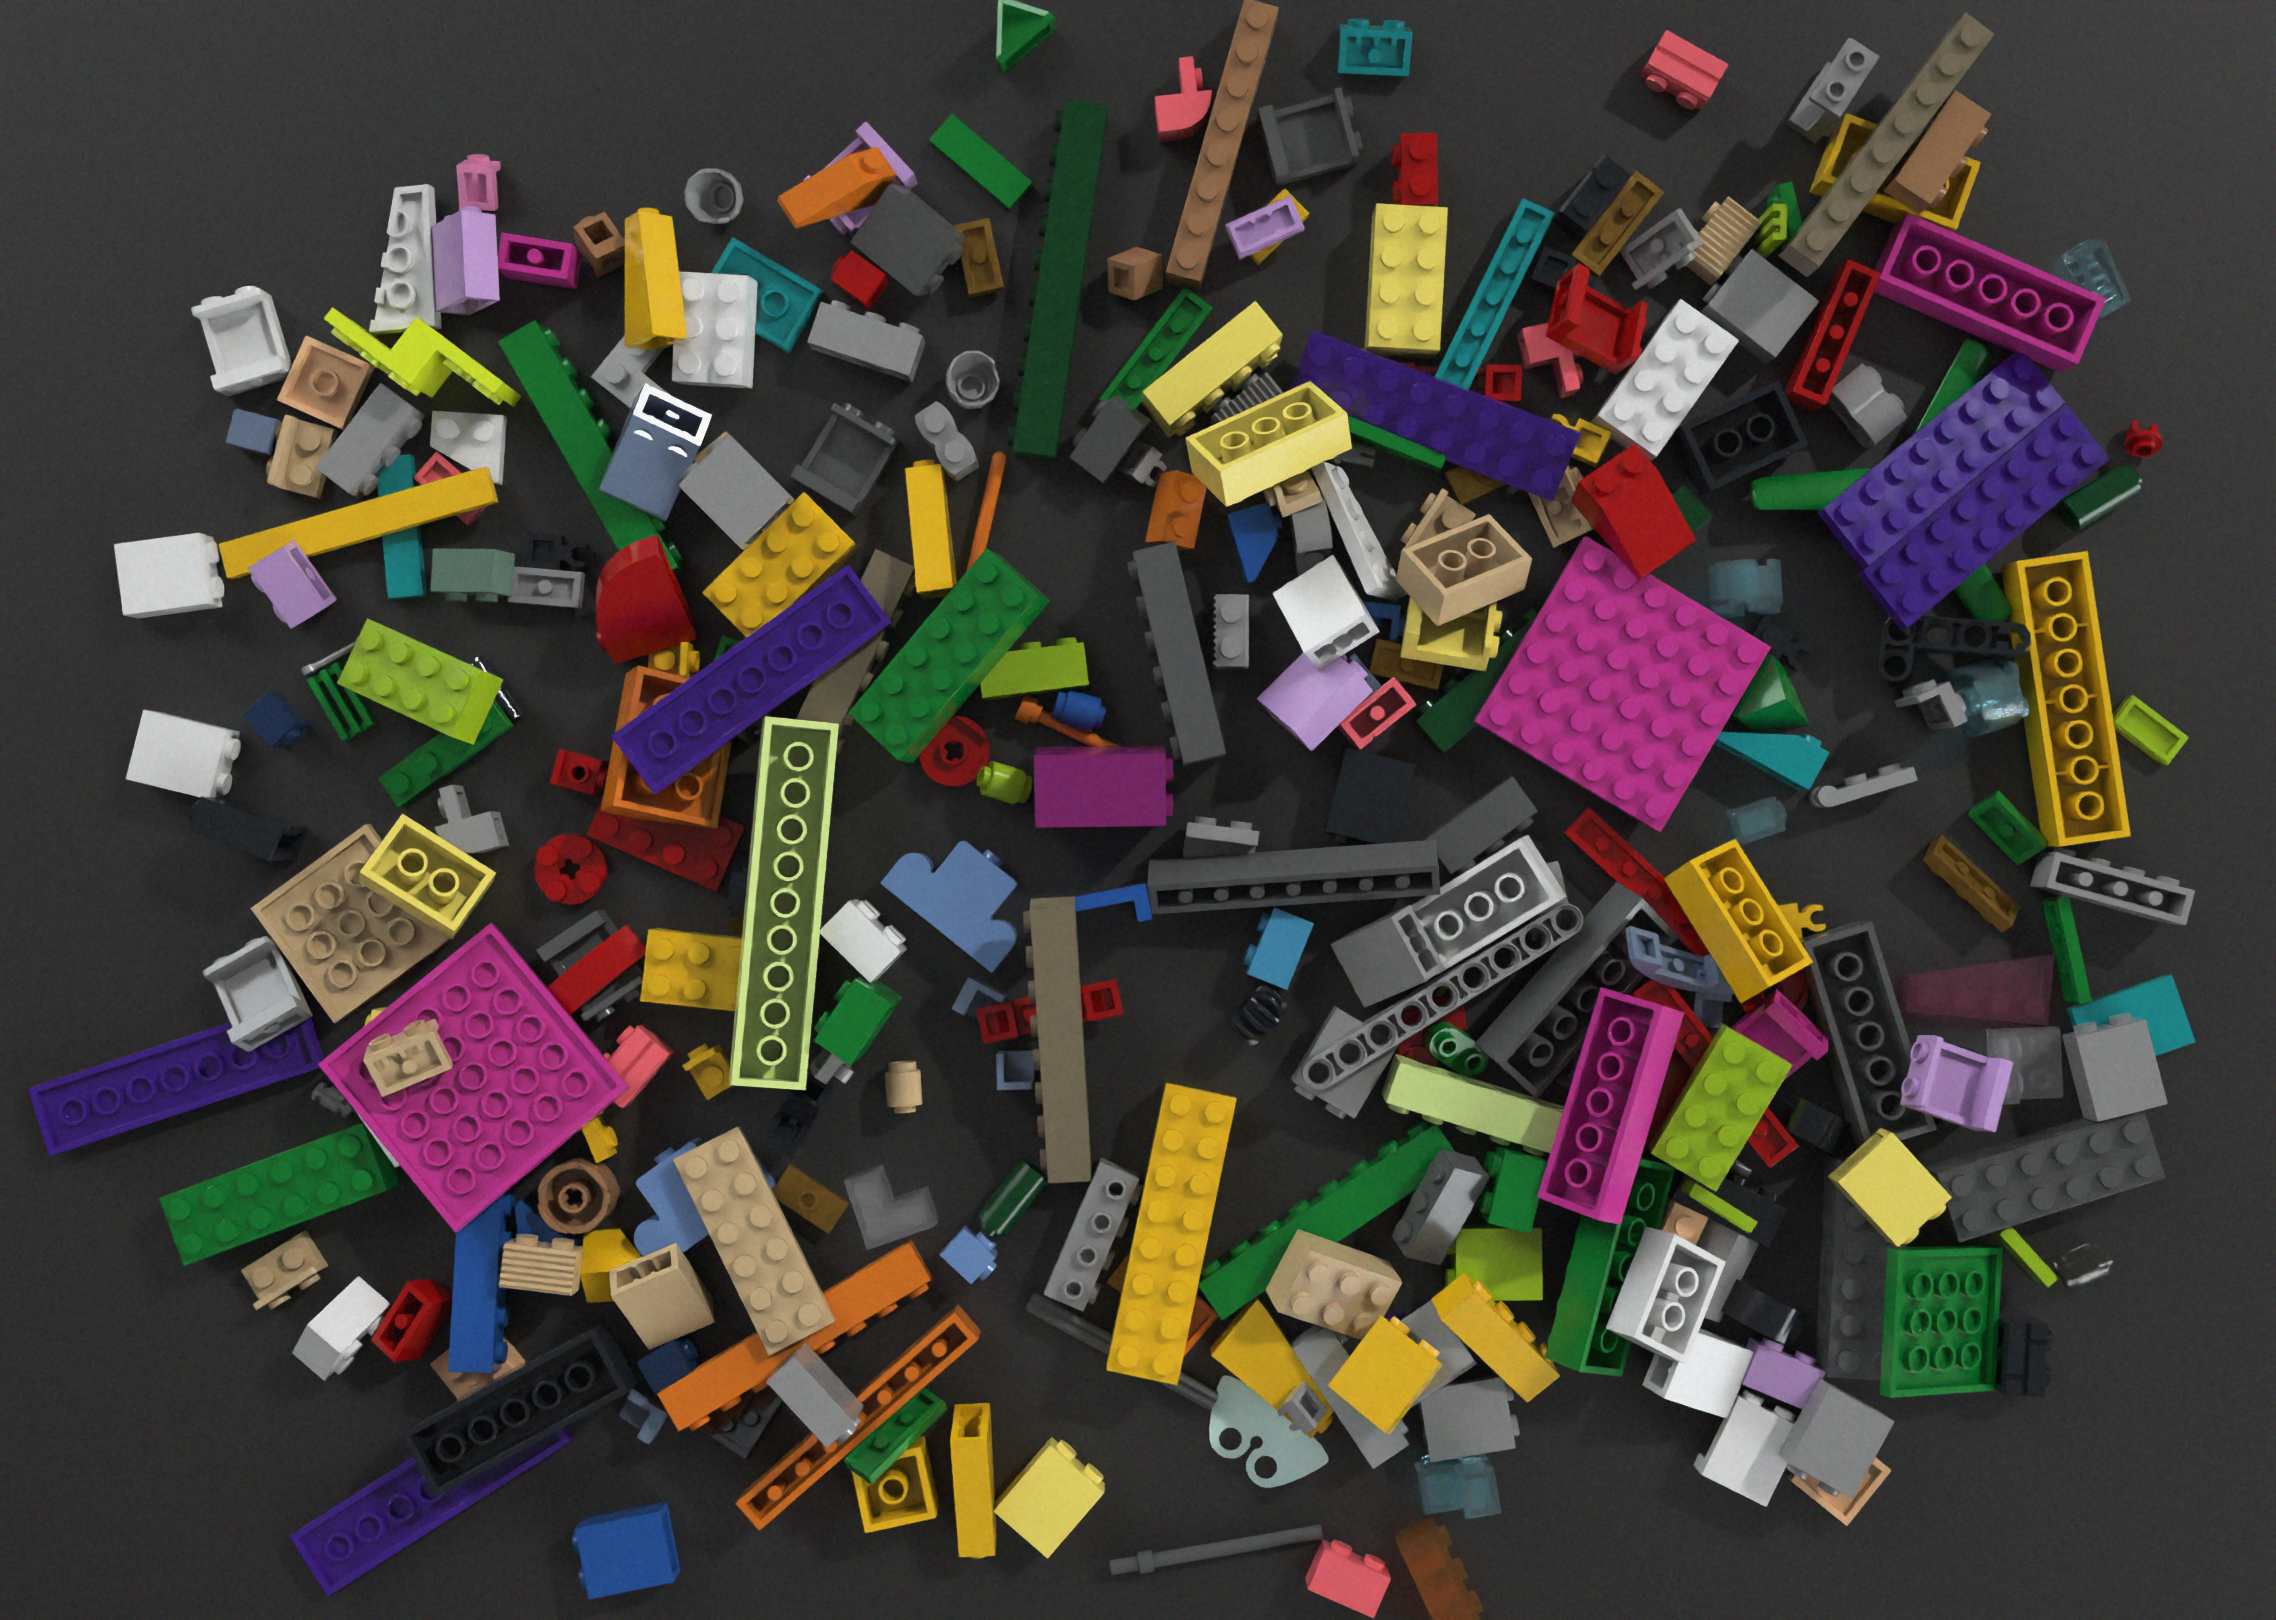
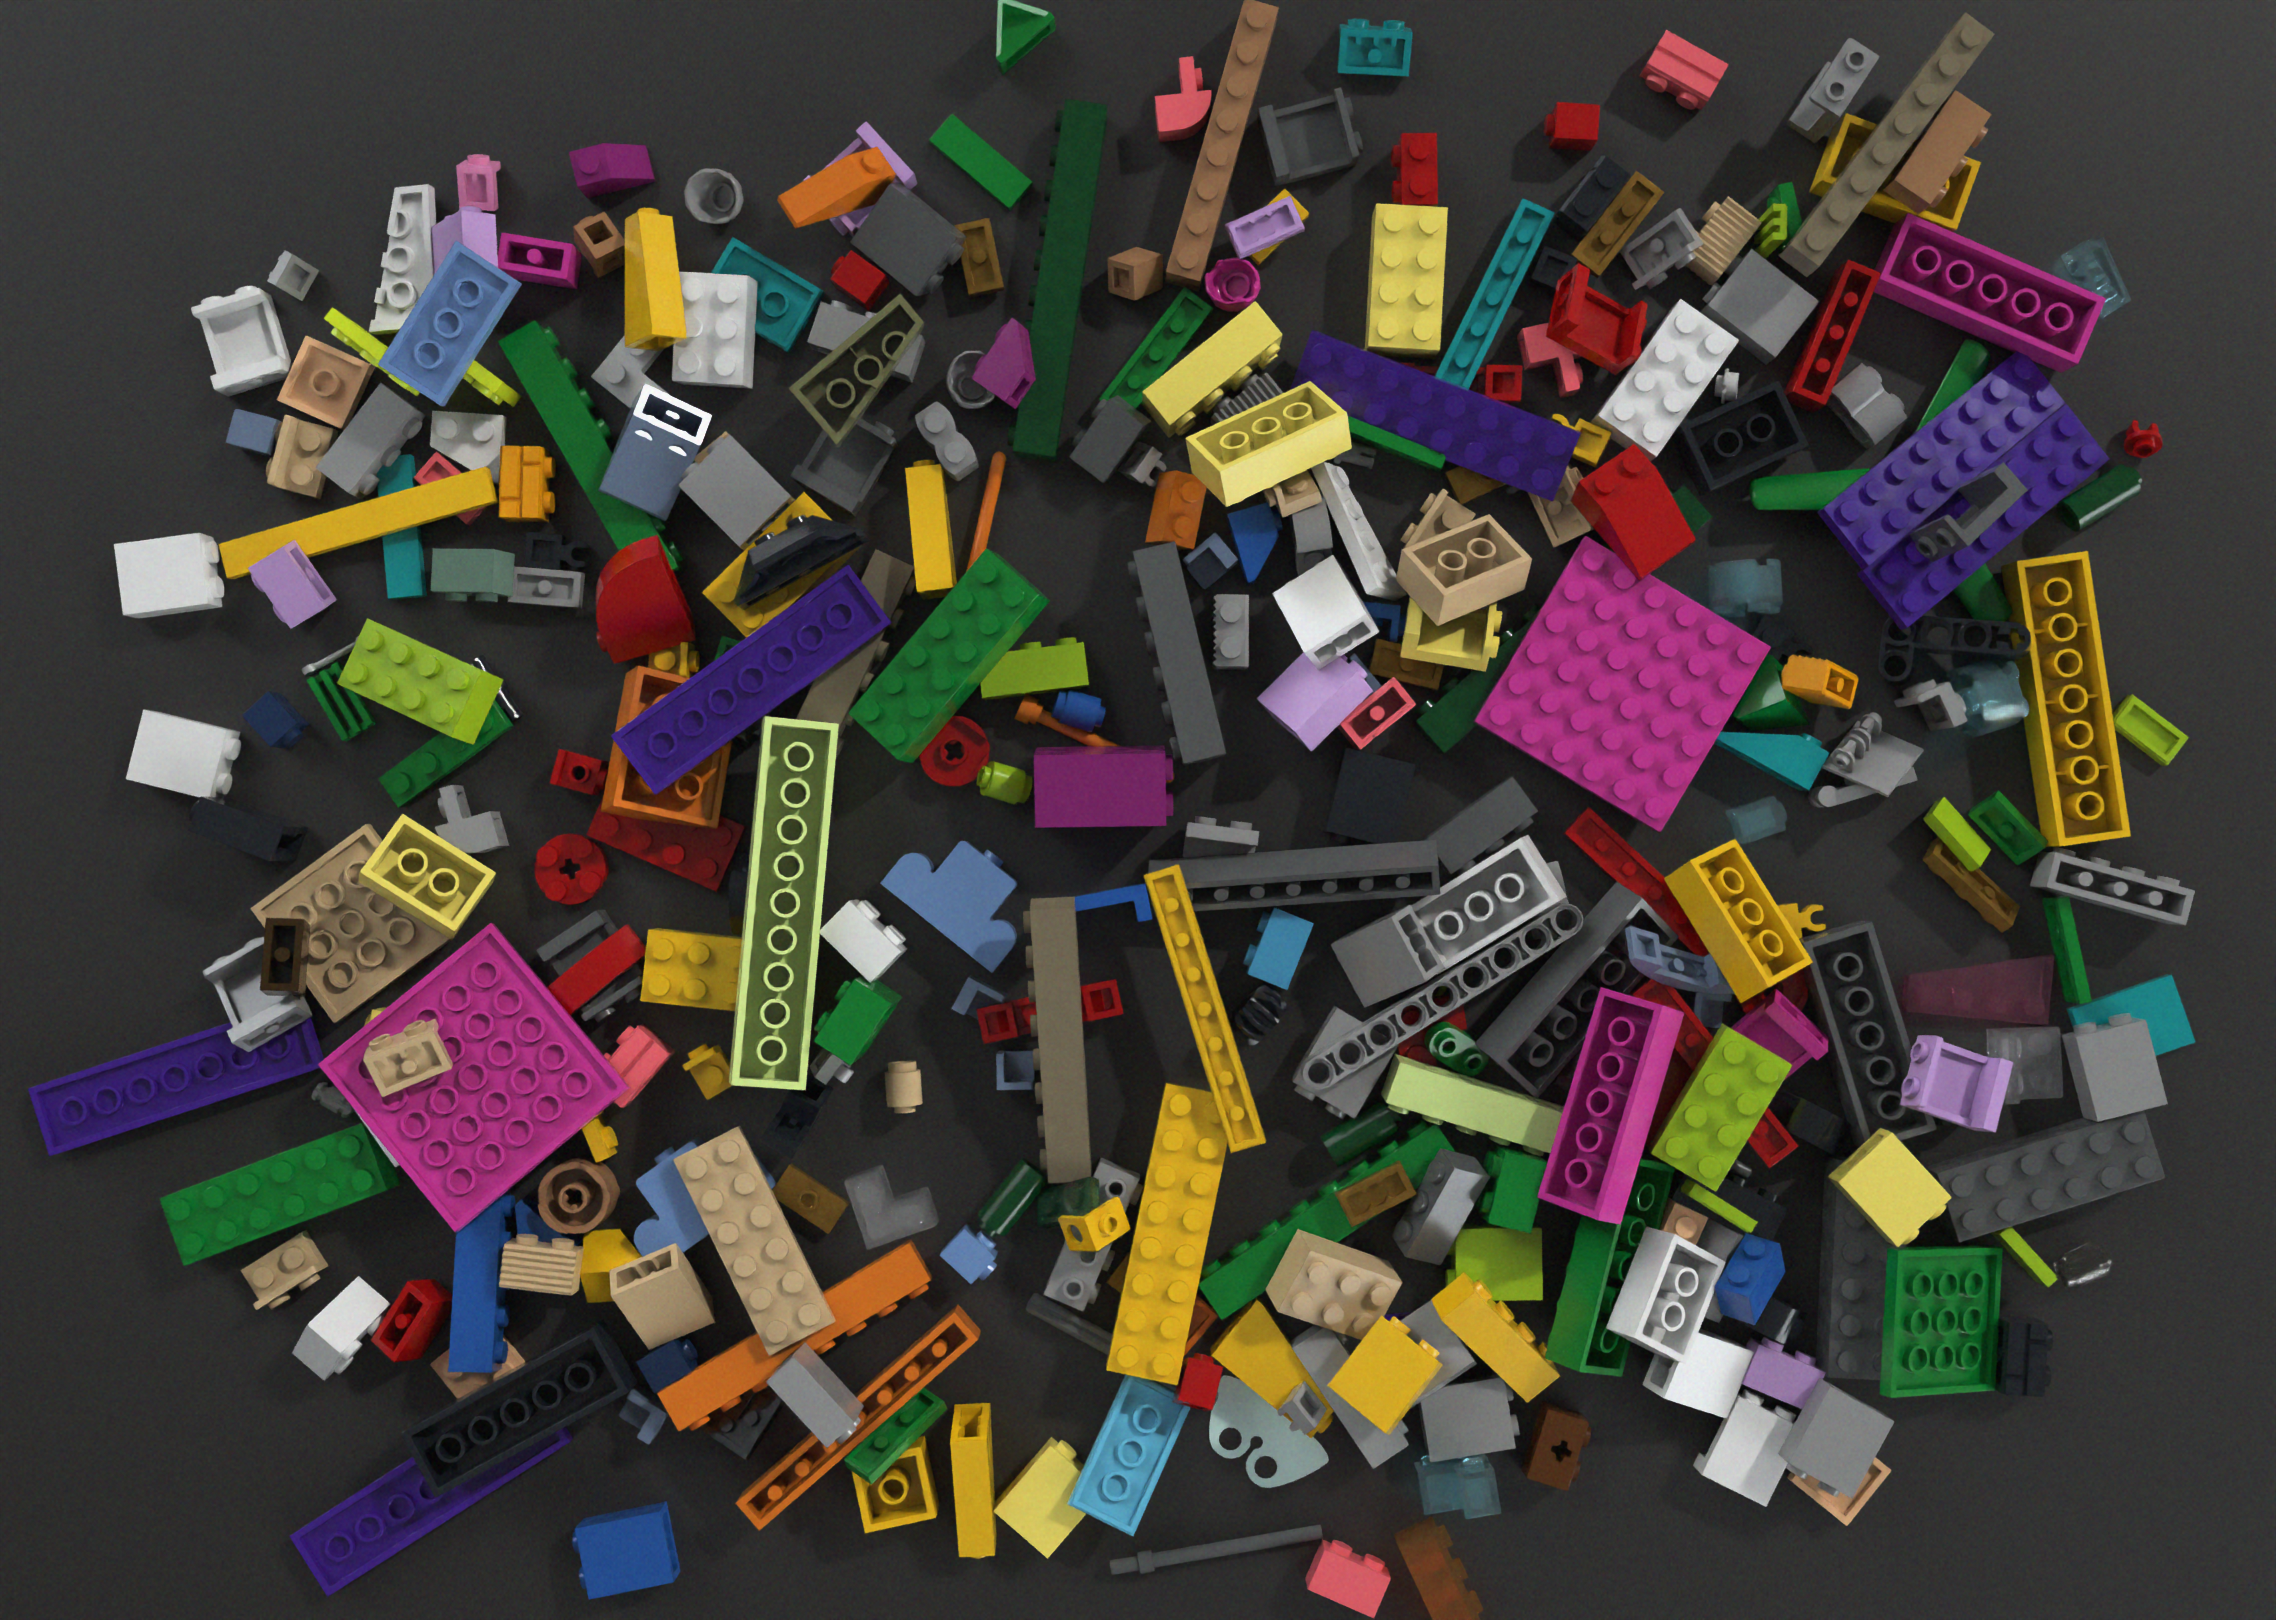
(285, 957): none -> dark brown brick
(293, 275): none -> light grey tile
(449, 323): none -> medium blue plate
(526, 484): none -> light orange brick
(611, 168): none -> magenta slope
(793, 555): none -> black wedge
(854, 372): none -> olive wedge
(1008, 365): none -> magenta slope
(1068, 1199): none -> clear green plate
(1096, 1227): none -> yellow bracket
(1129, 1454): none -> medium azure tile
(1198, 1382): none -> red brick
(1205, 1008): none -> yellow tile
(1209, 561): none -> sand blue panel
(1232, 284): none -> dark pink hair
(1361, 1133): none -> dark green brick
(1375, 1193): none -> pearl gold plate
(1551, 1427): none -> reddish brown brick
(1572, 126): none -> red brick
(1727, 386): none -> white plate
(1750, 1279): none -> blue brick
(1819, 681): none -> light orange brick
(1872, 756): none -> light grey hinge
(1957, 834): none -> lime tile
(1989, 498): none -> dark grey panel

